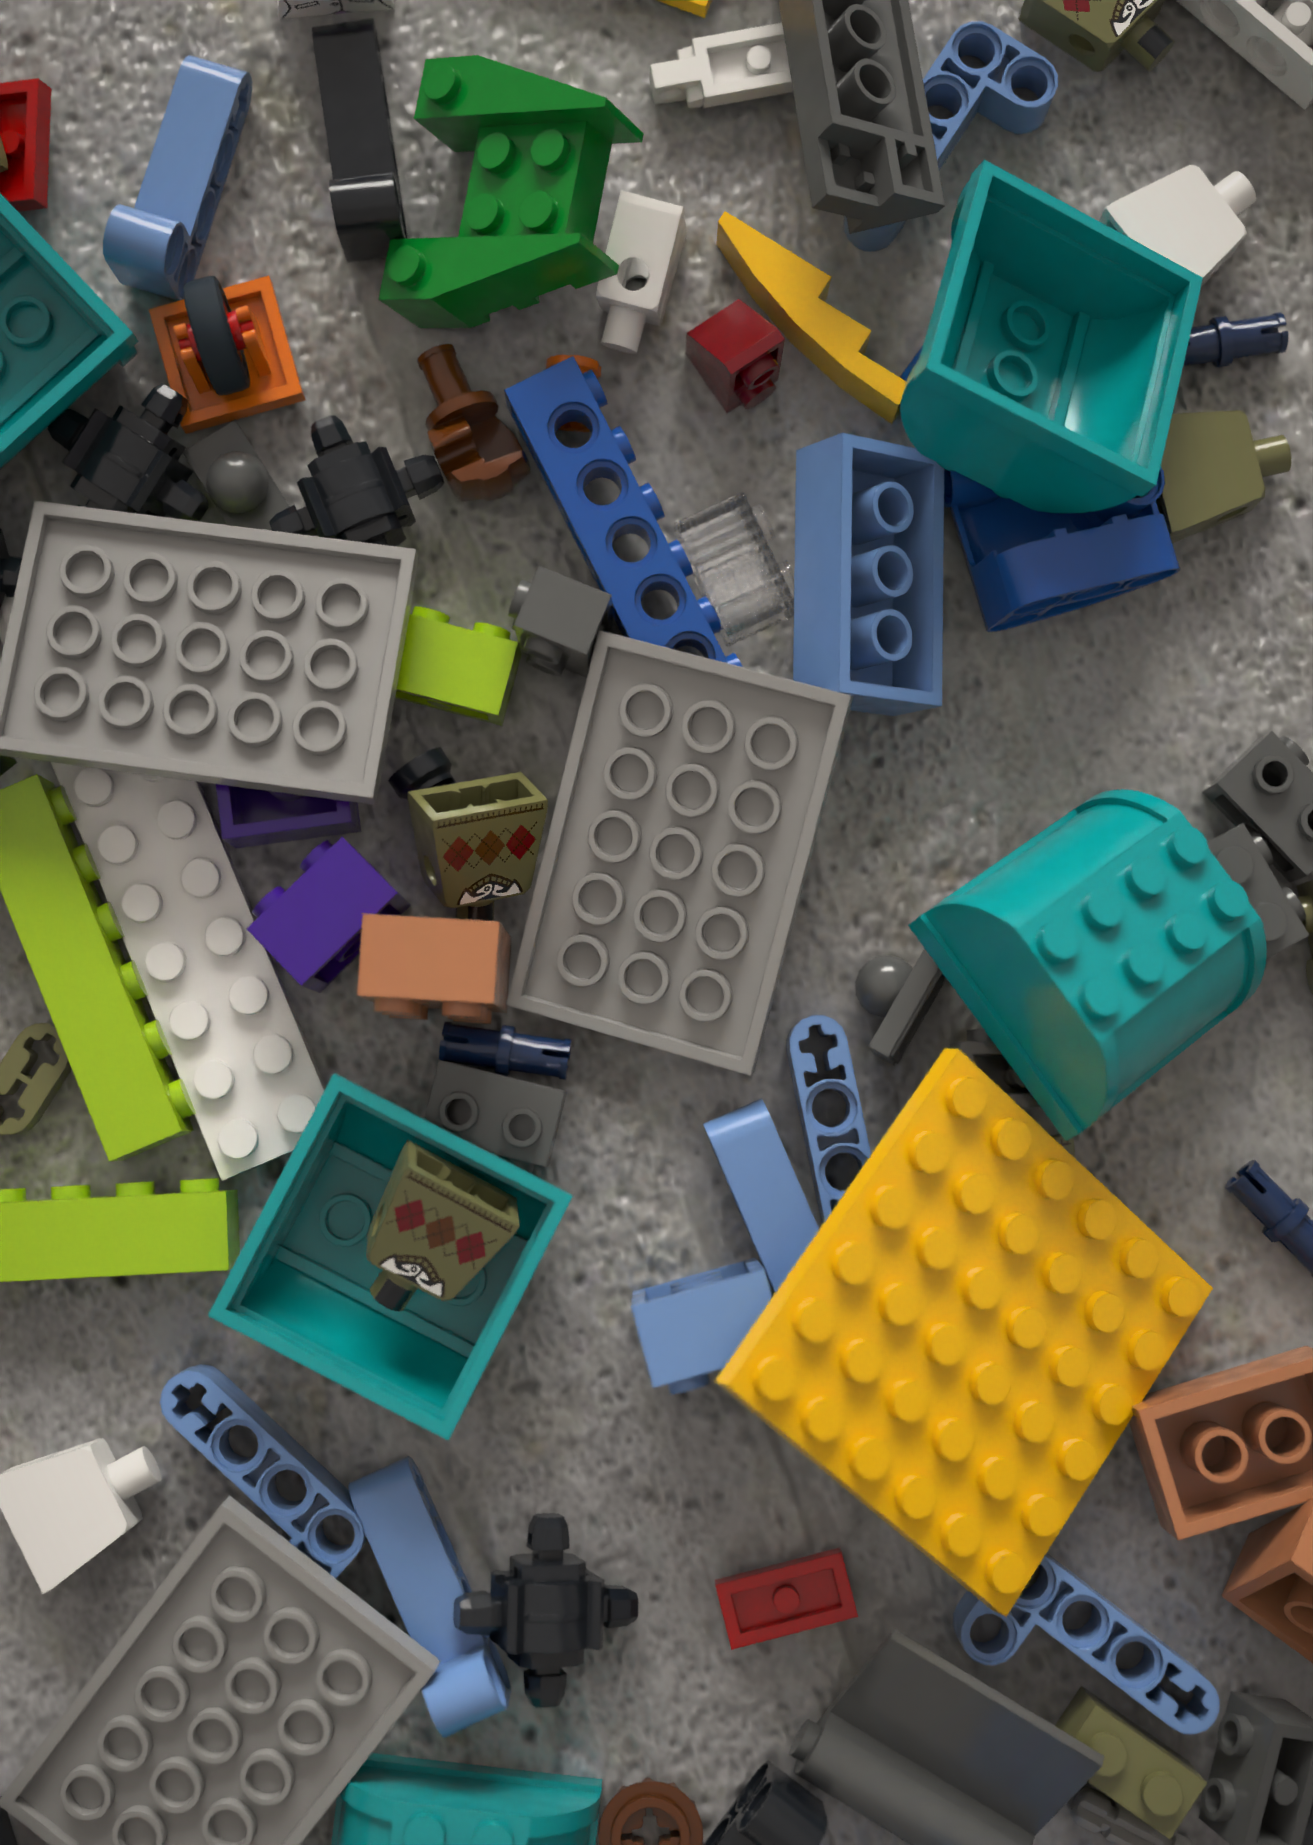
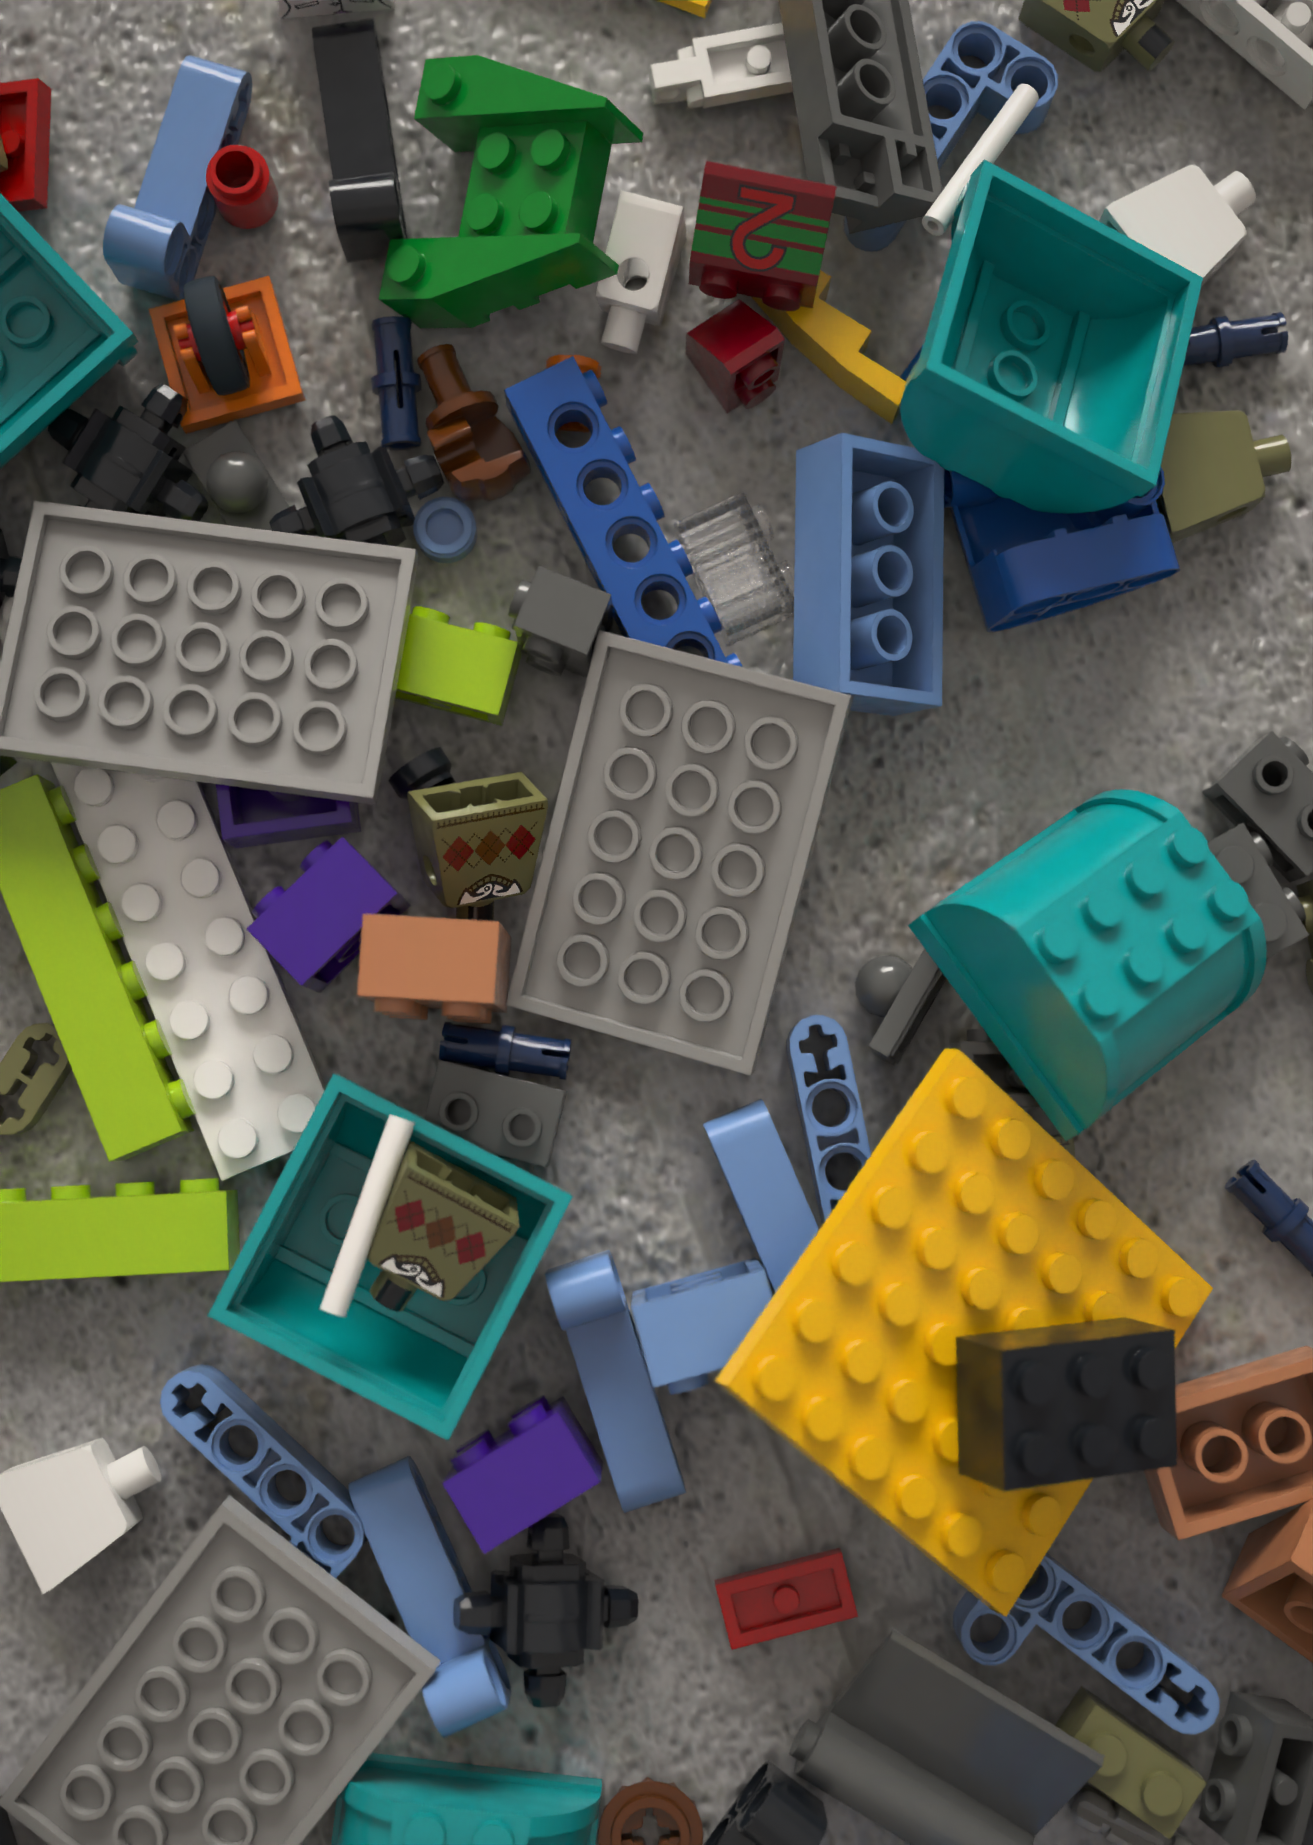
(242, 186): none -> red brick
(367, 1216): none -> white piece
(393, 343): none -> dark blue pin
(445, 529): none -> medium blue tile
(522, 1473): none -> dark purple brick
(615, 1380): none -> medium blue beam
(760, 236): none -> slope
(988, 148): none -> white piece
(1066, 1402): none -> black brick

